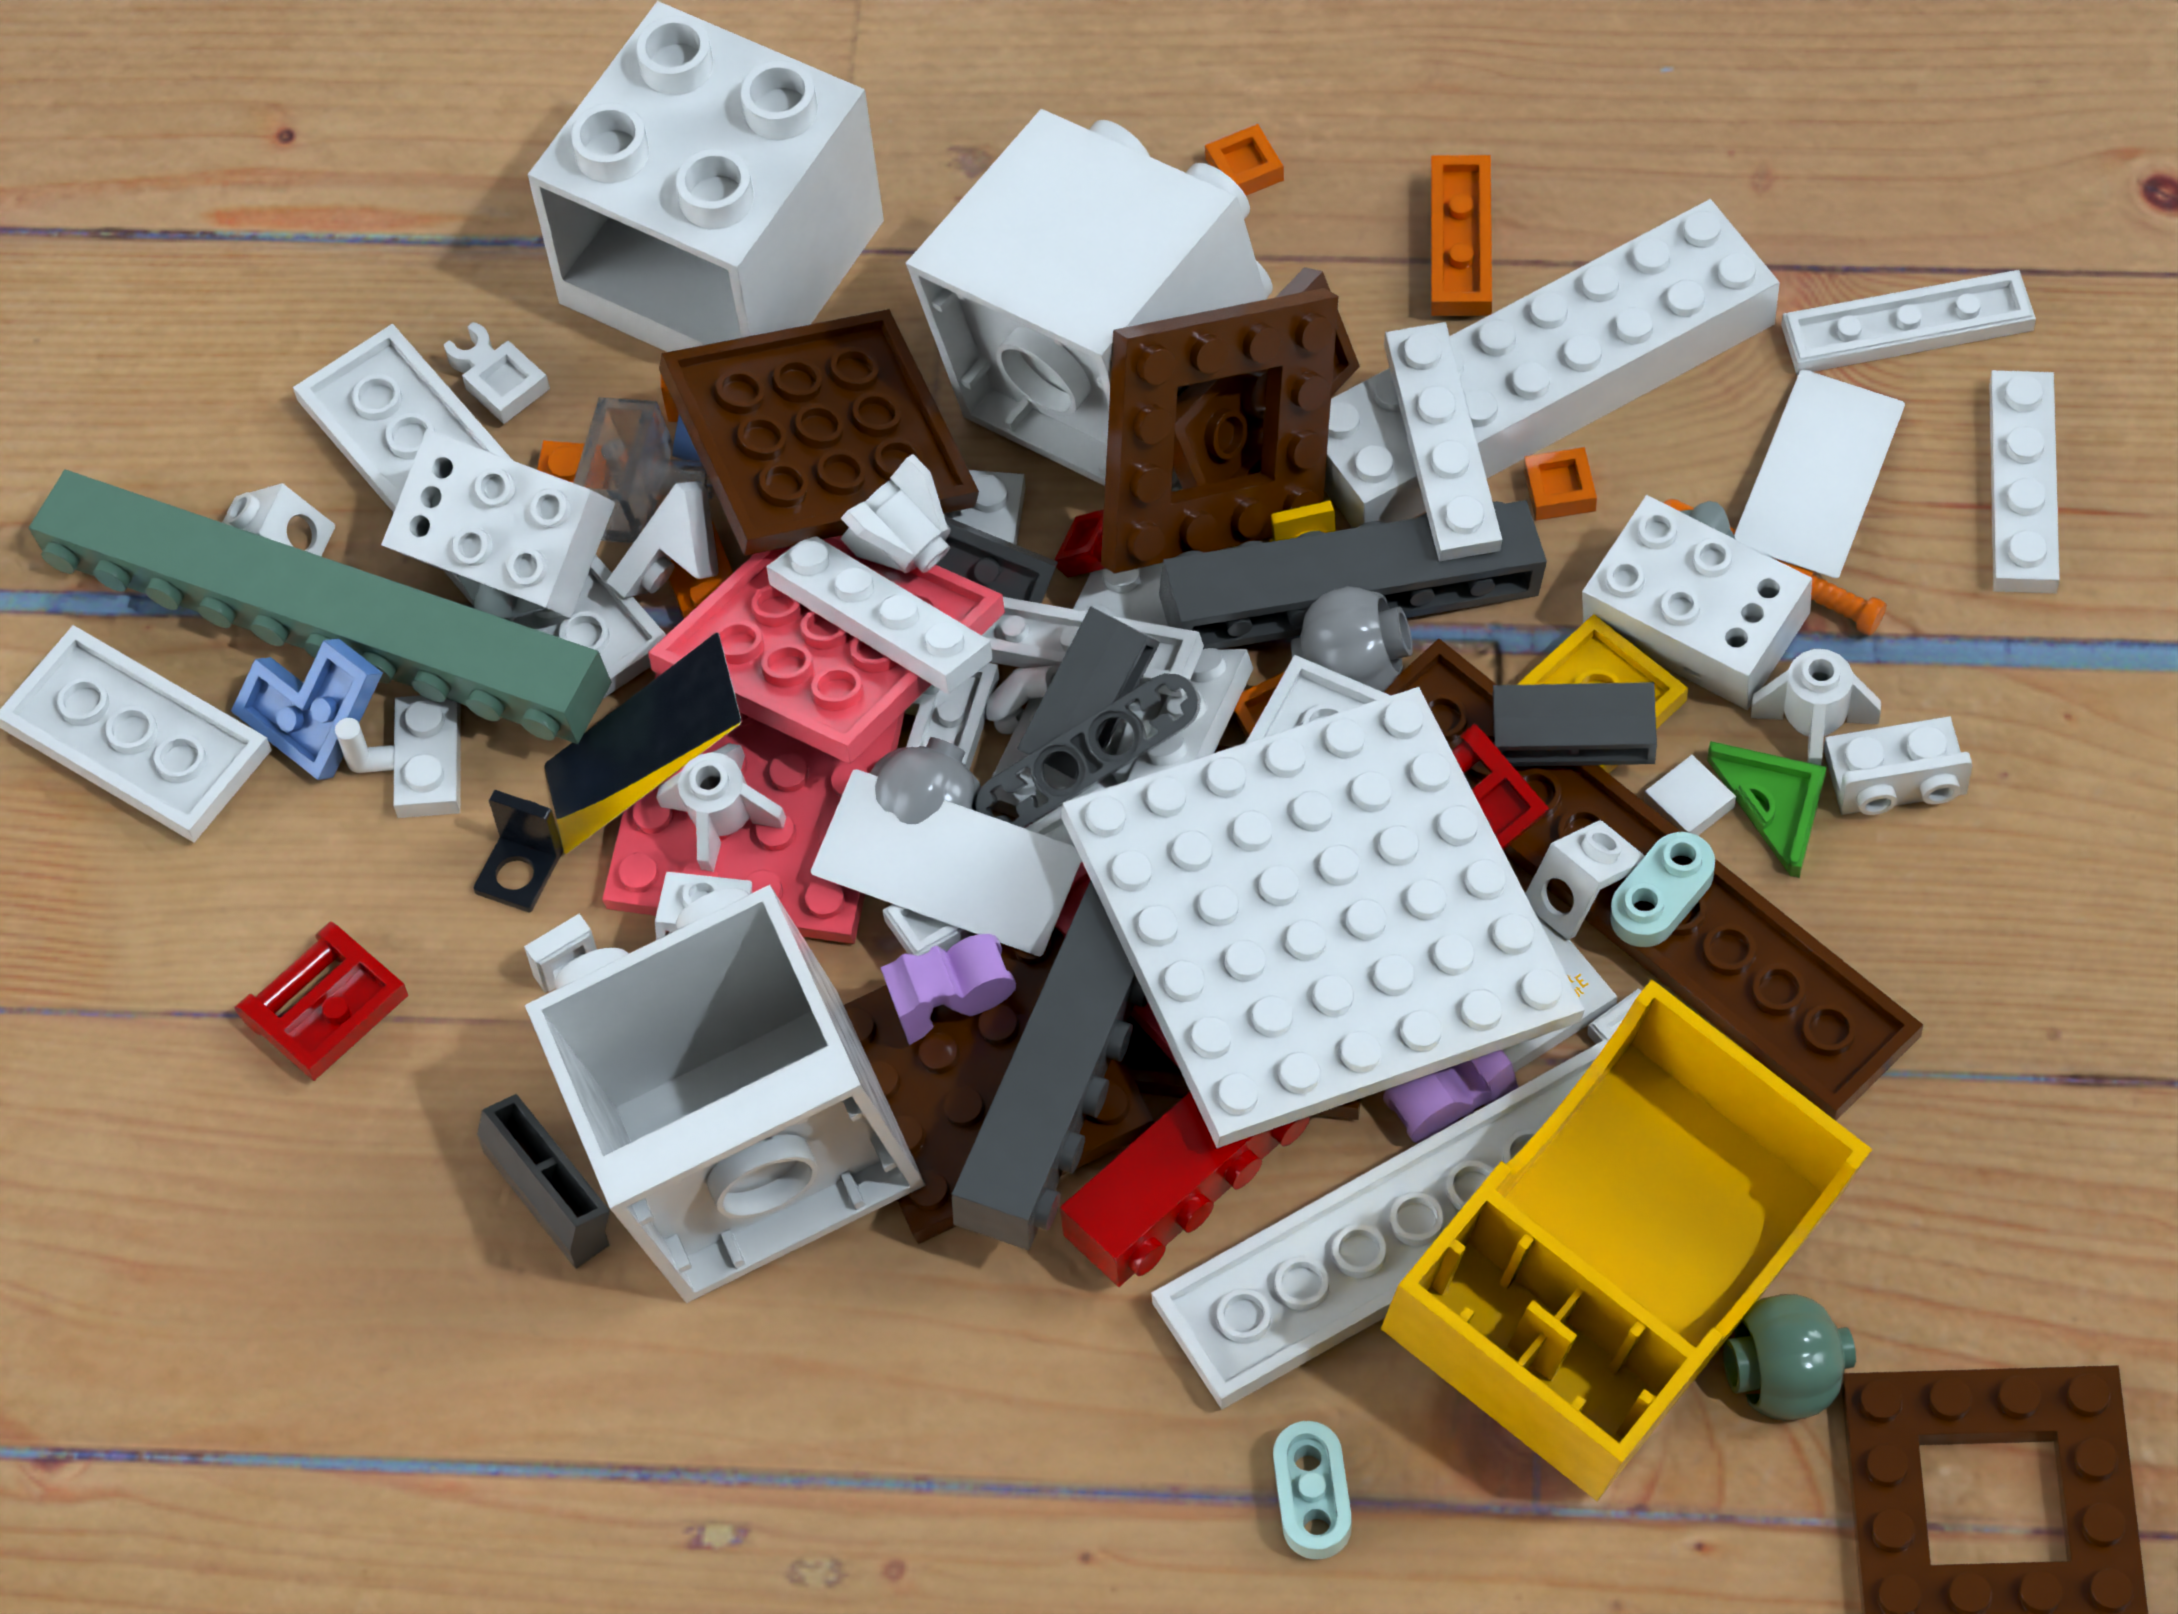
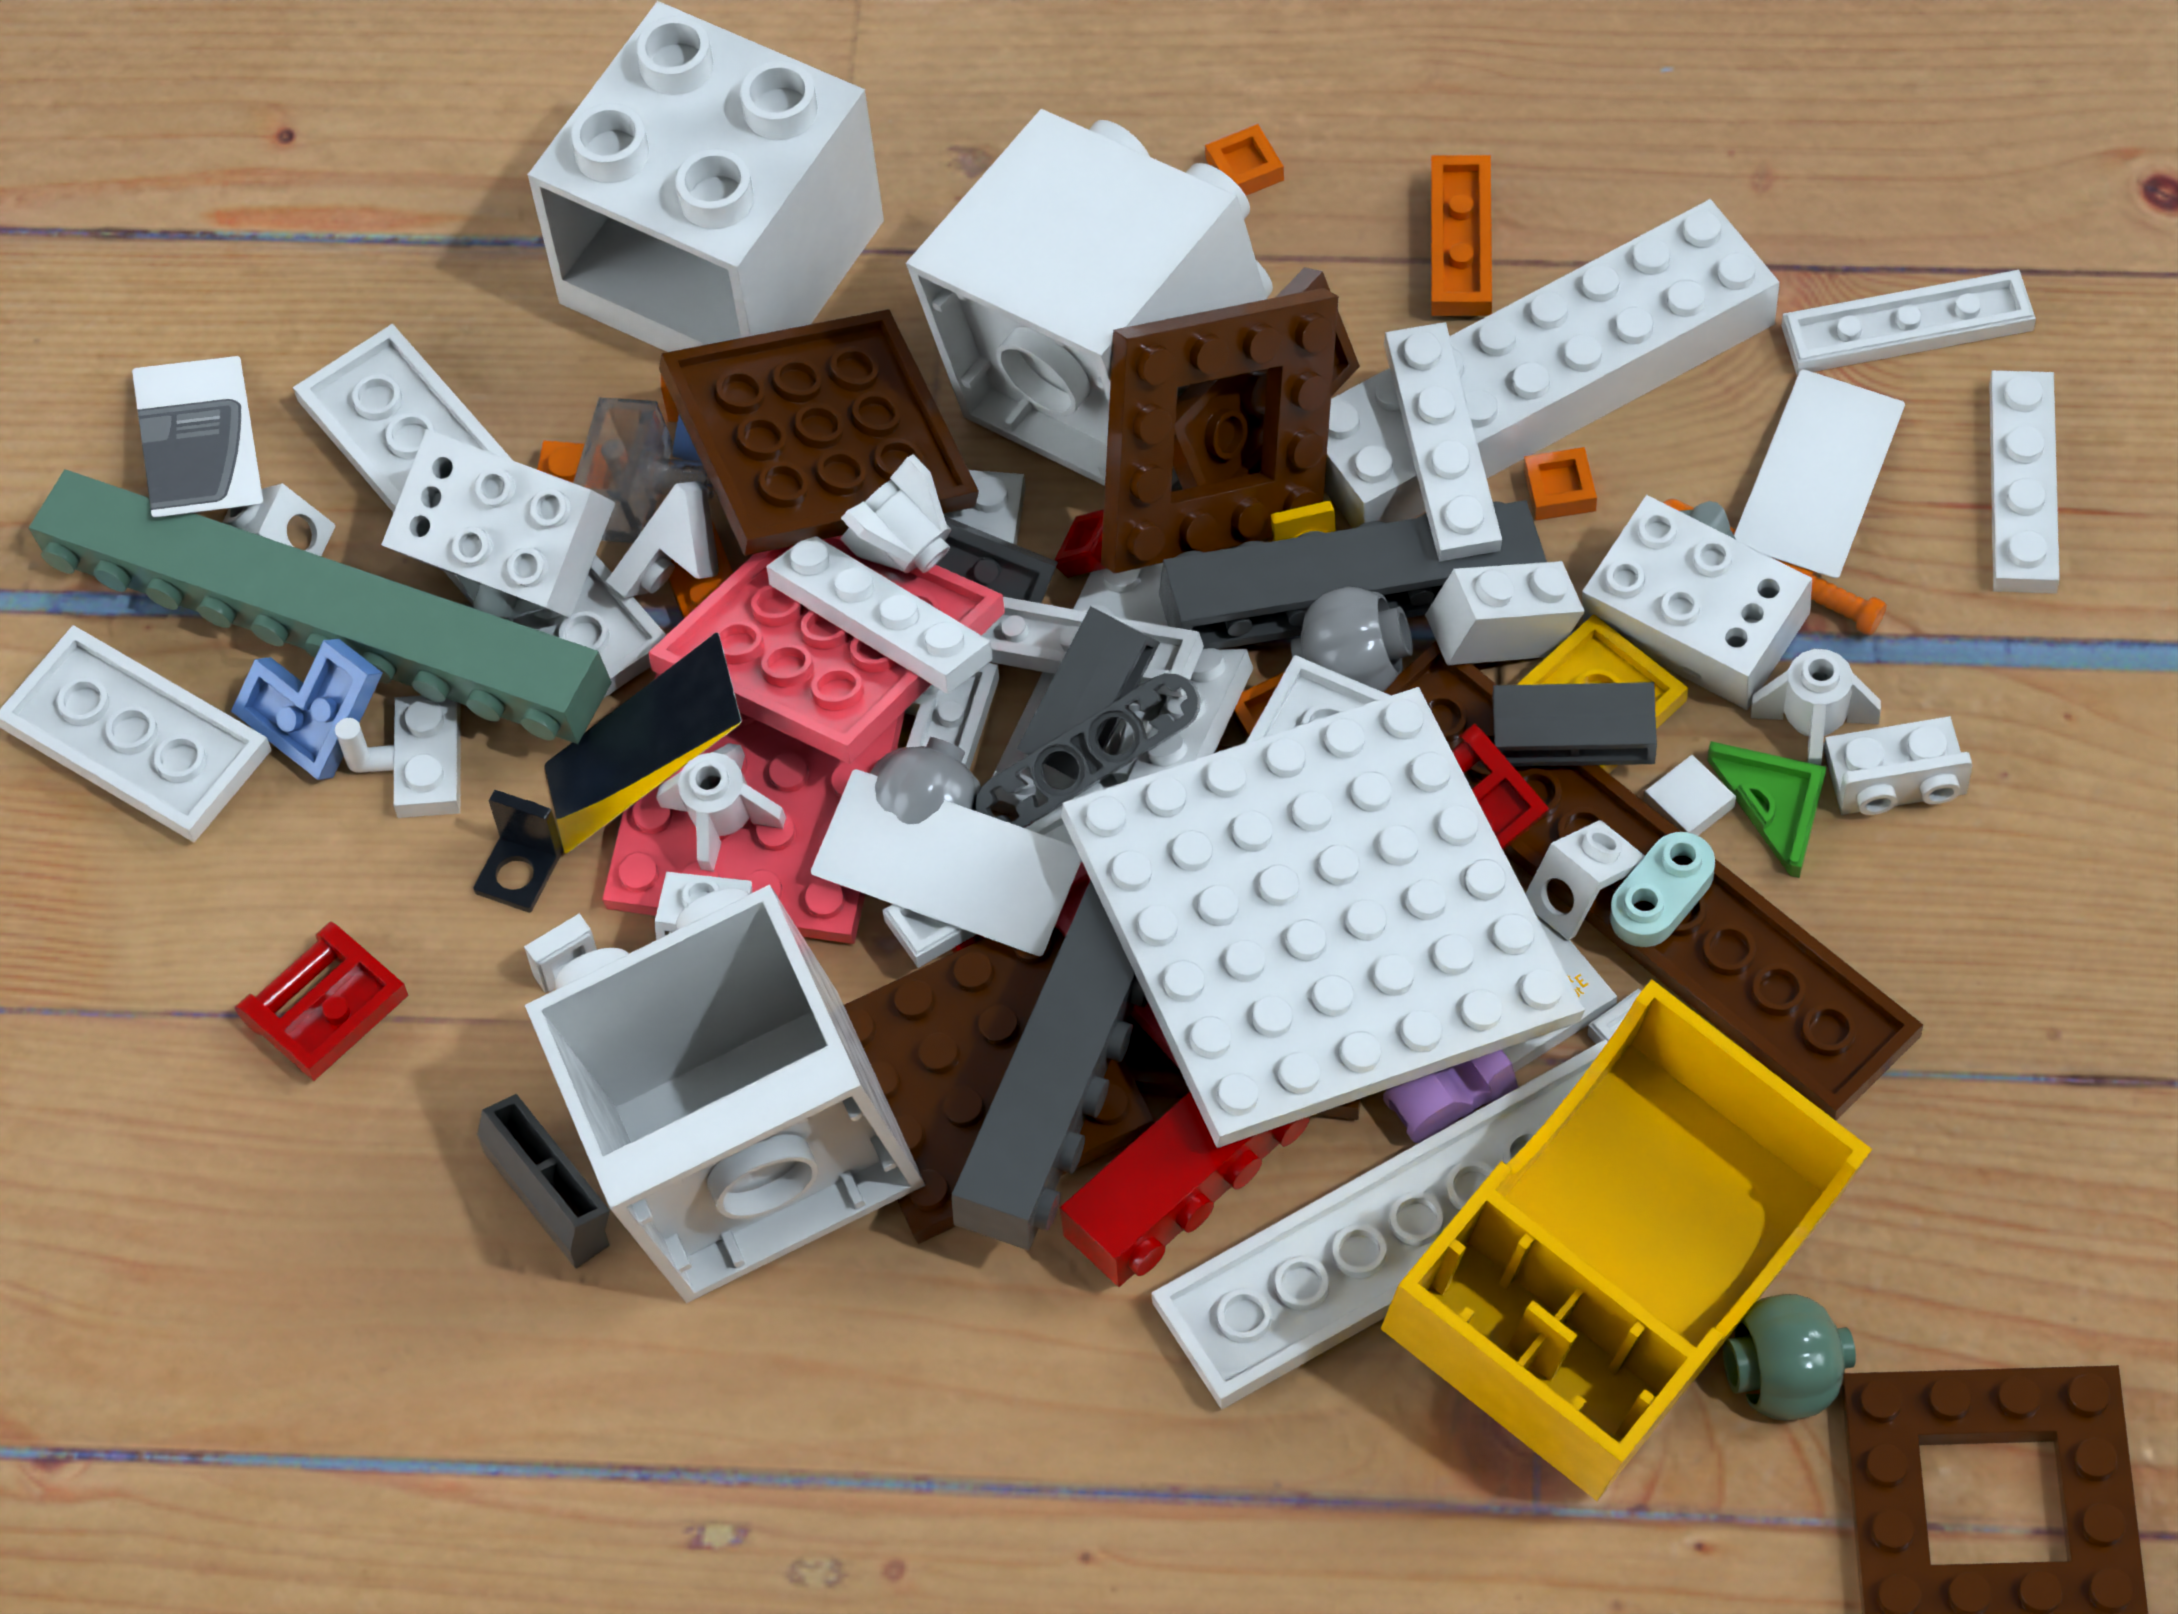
(196, 436): none -> sticker
(497, 378): white plate -> none
(964, 978): lavender leg -> none
(1020, 686): white arm -> none
(1312, 1493): light aqua plate -> none
(1504, 612): none -> white brick

